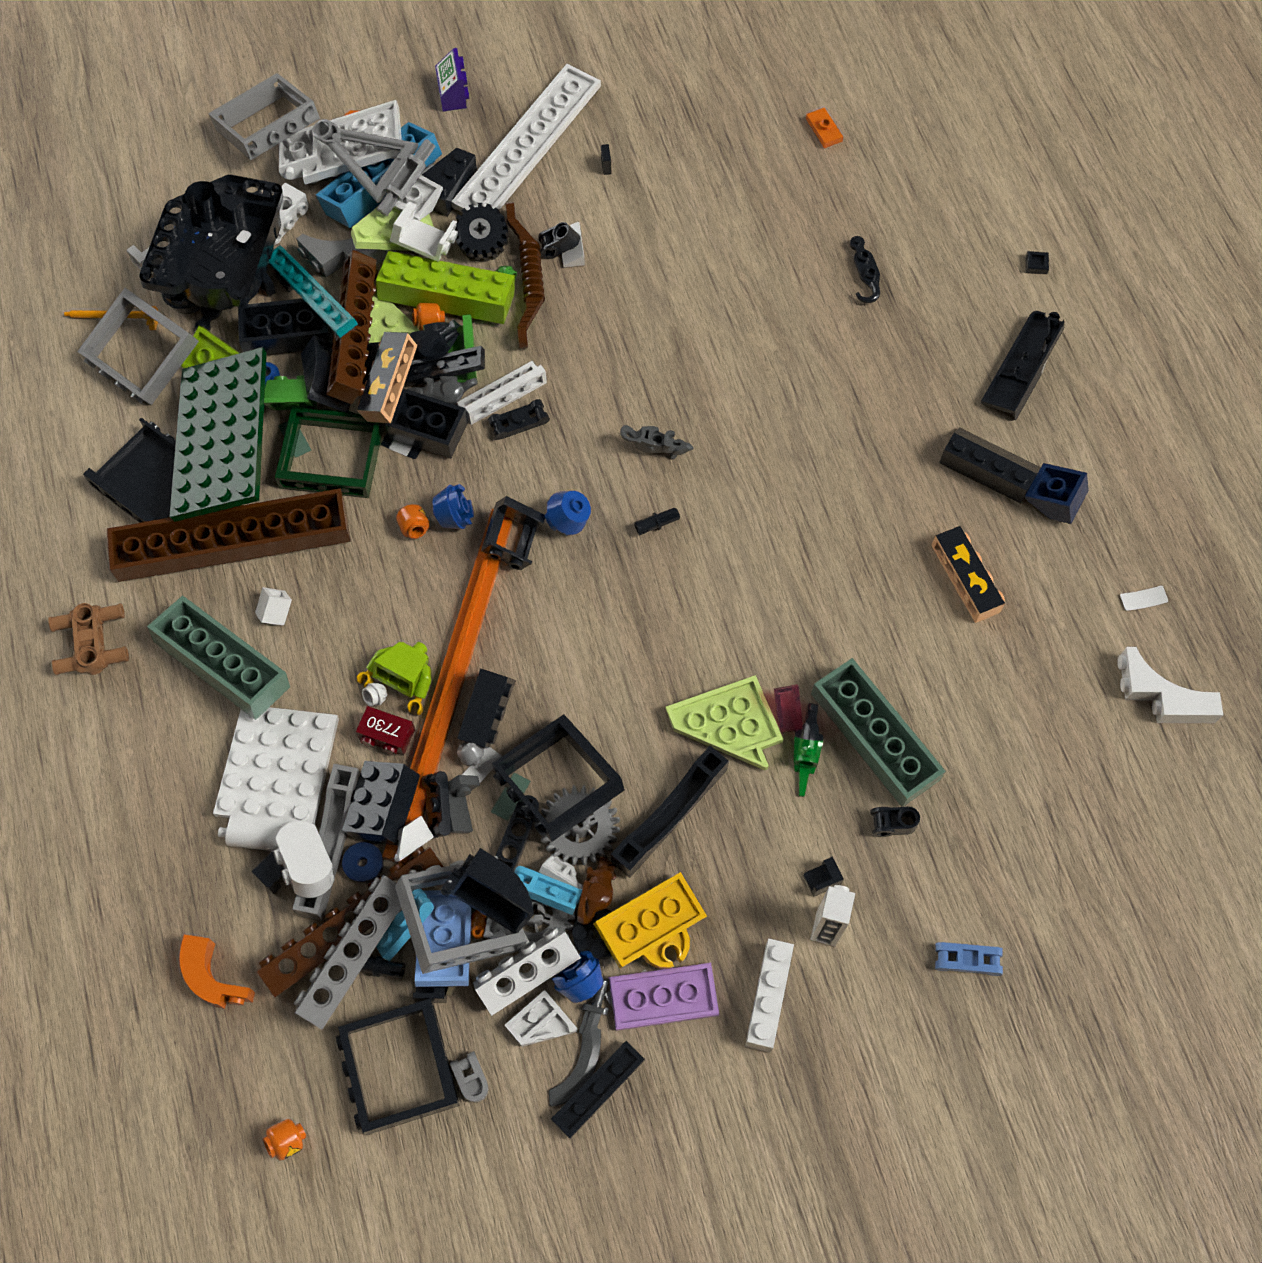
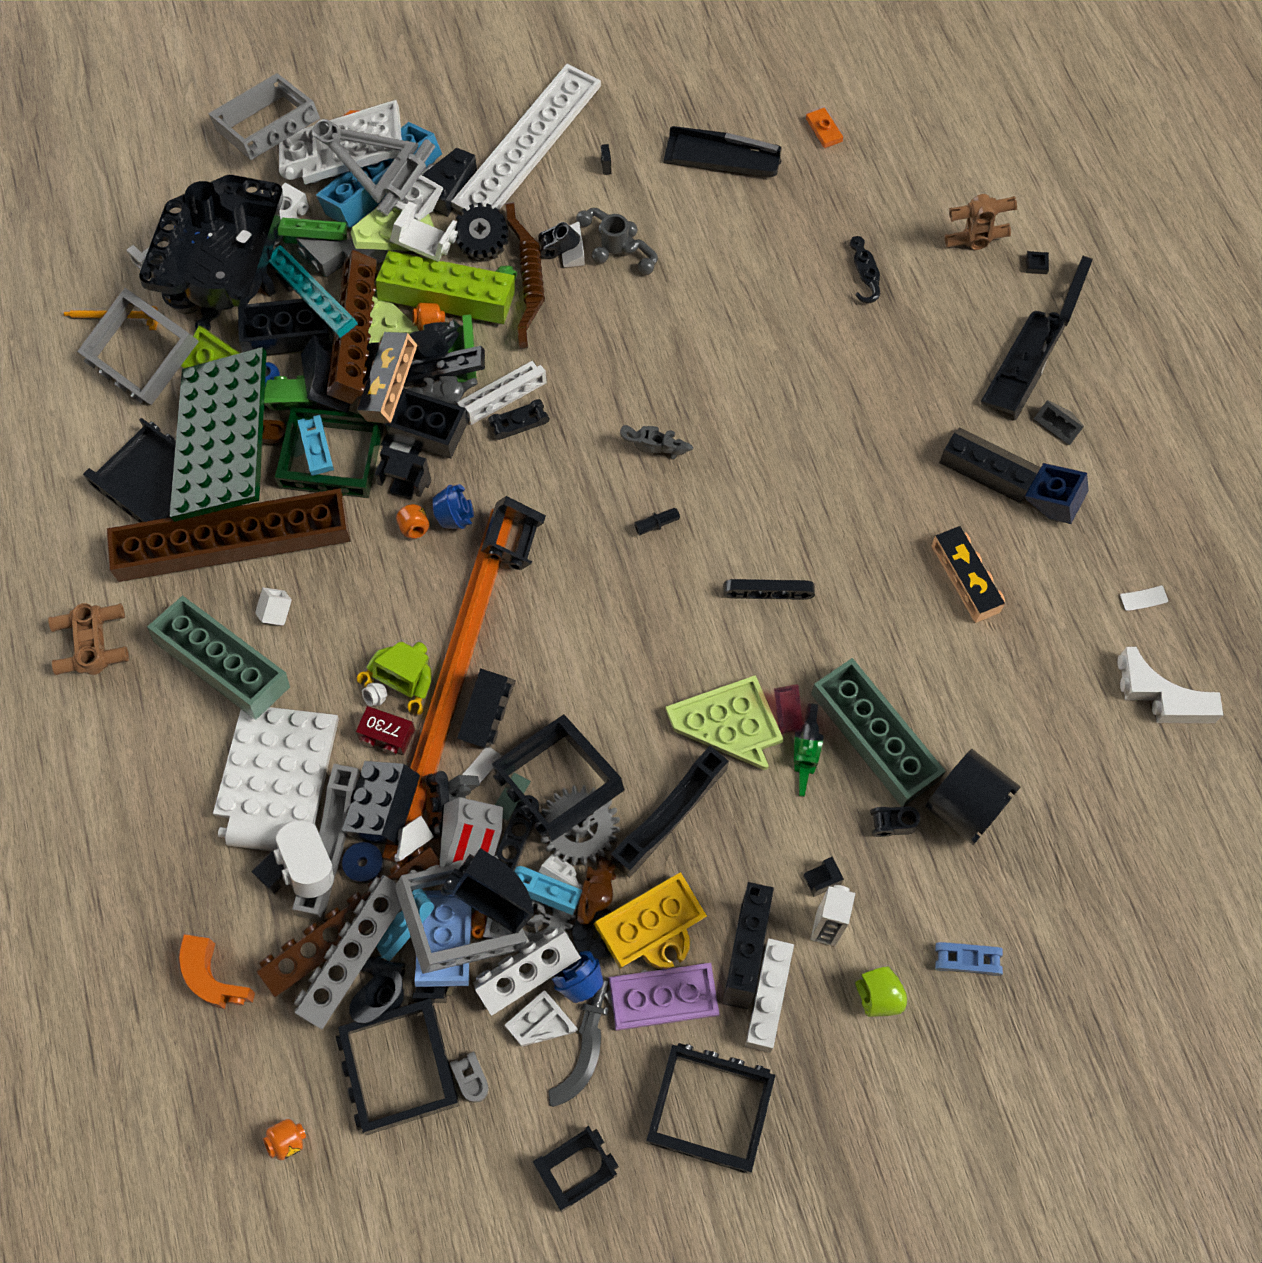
(273, 431): none -> reddish brown plate
(315, 445): none -> medium azure plate
(324, 230): none -> bright green panel
(378, 996): none -> black piece
(409, 471): none -> black panel
(452, 81): dark purple slope -> none
(467, 828): none -> light grey slope
(470, 753): light grey piece -> none
(568, 512): blue cone -> none
(583, 1140): none -> black panel
(597, 1089): black plate -> none
(617, 238): none -> dark grey wheel
(721, 152): none -> black piece
(733, 1066): none -> black window
(748, 946): none -> black window
(768, 589): none -> black beam
(881, 993): none -> lime piece
(972, 796): none -> black brick
(980, 221): none -> medium nougat piece
(1059, 421): none -> dark grey slope
(1075, 289): none -> black beam

